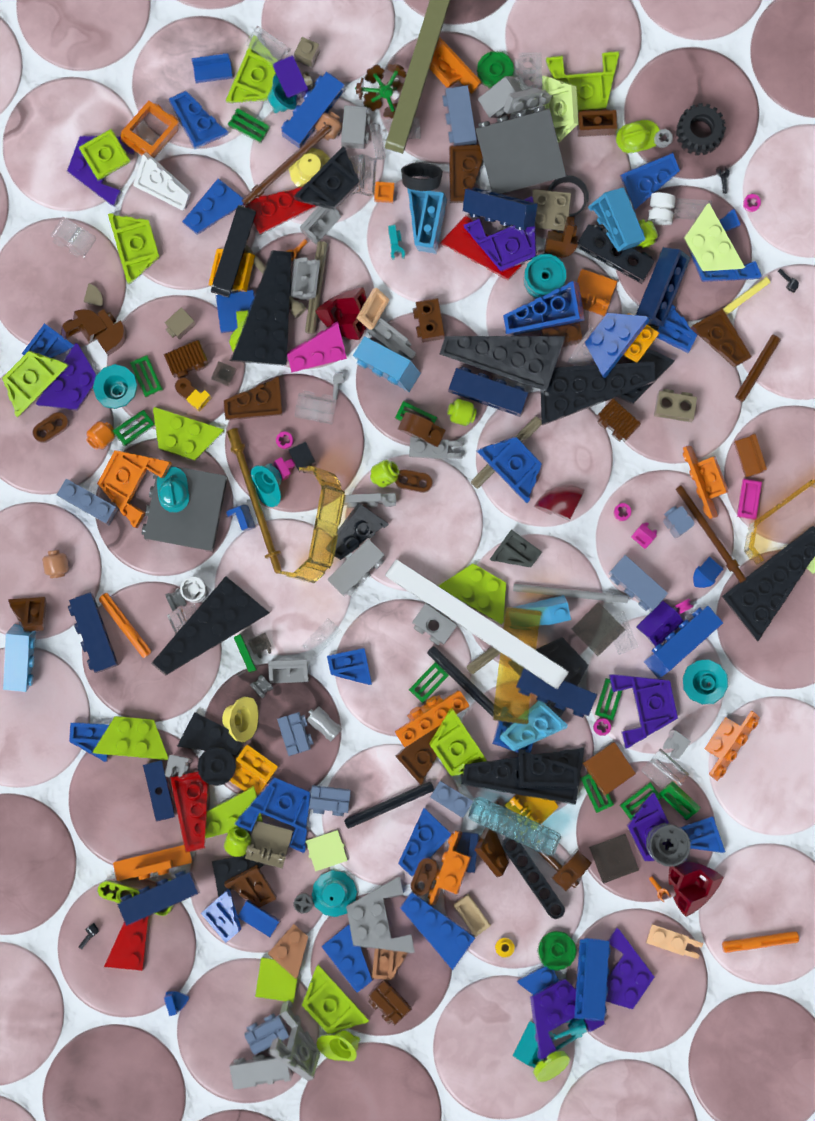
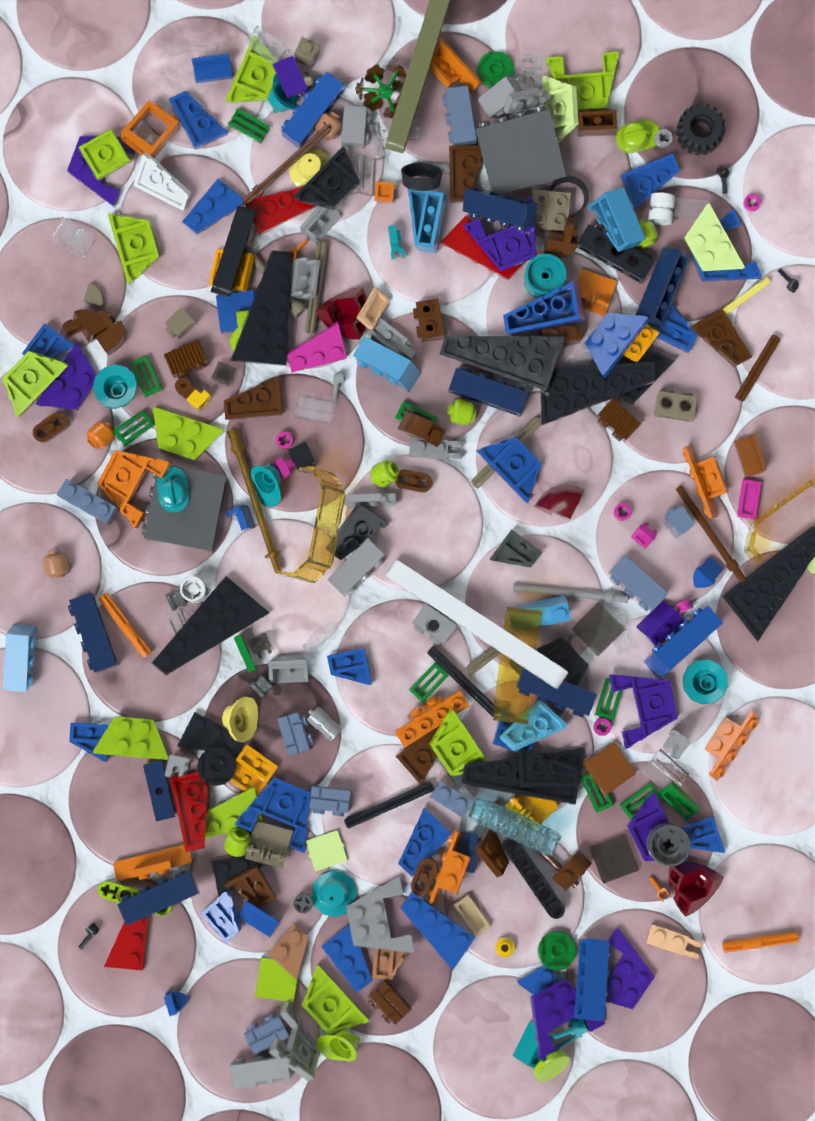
(29, 612): reddish brown wing -> none
(478, 590): lime wing -> none

